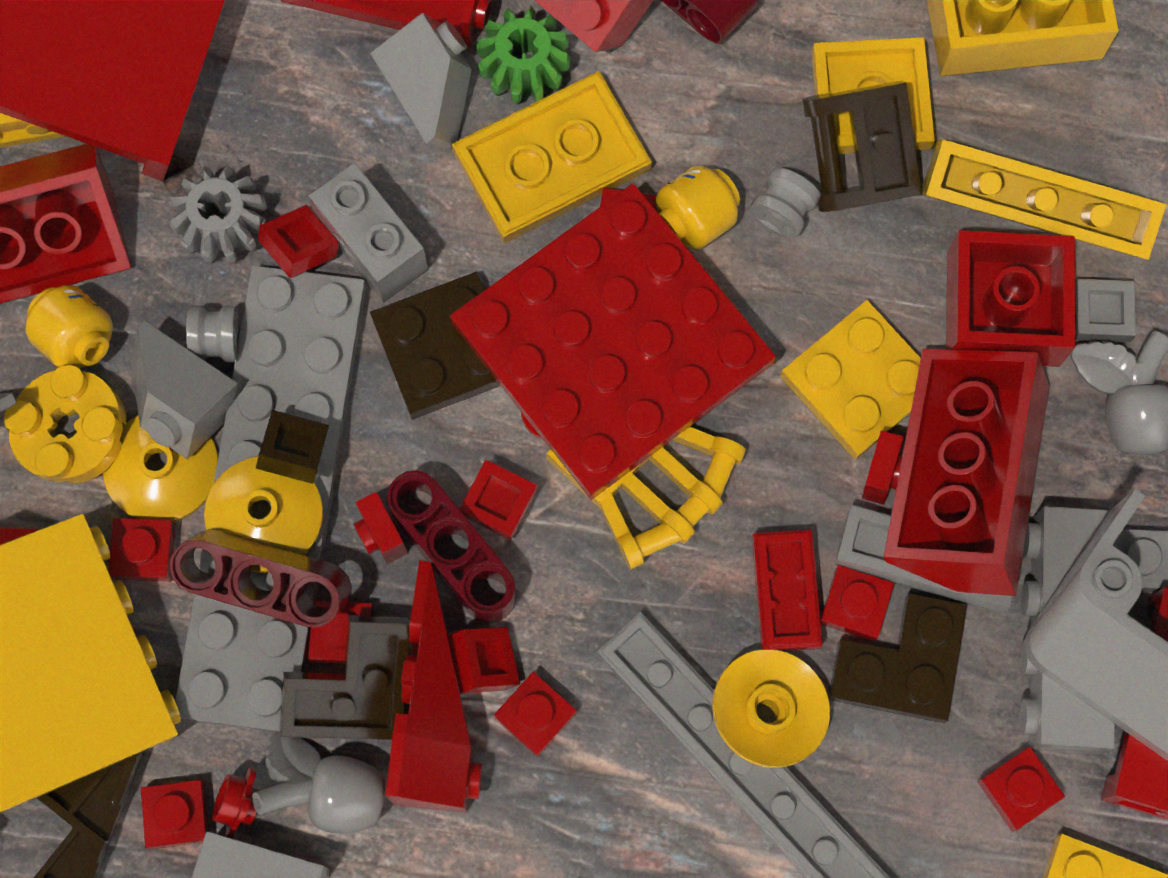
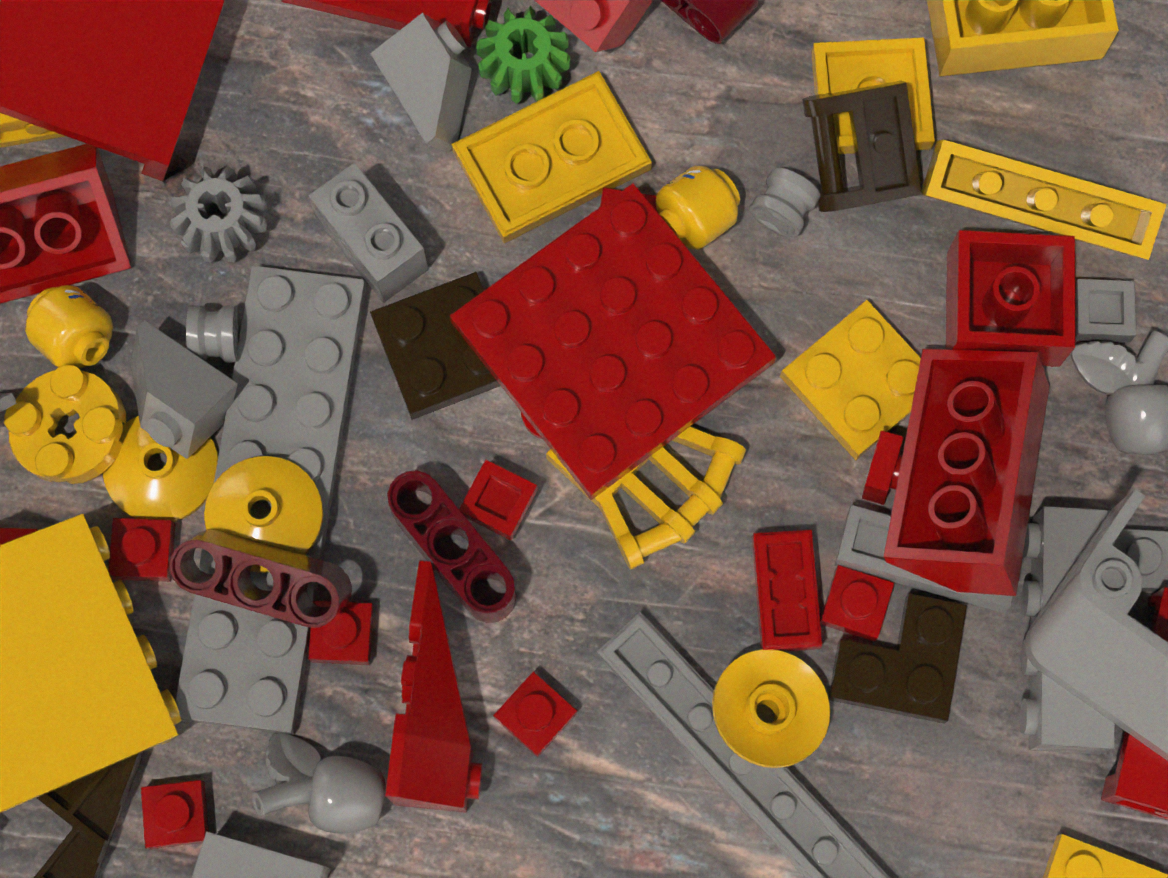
(235, 802): red plate -> none
(292, 446): dark brown plate -> none
(298, 241): red plate -> none
(363, 698): dark brown plate -> none
(378, 530): red plate -> none
(483, 660): red plate -> none
(1021, 789): red plate -> none

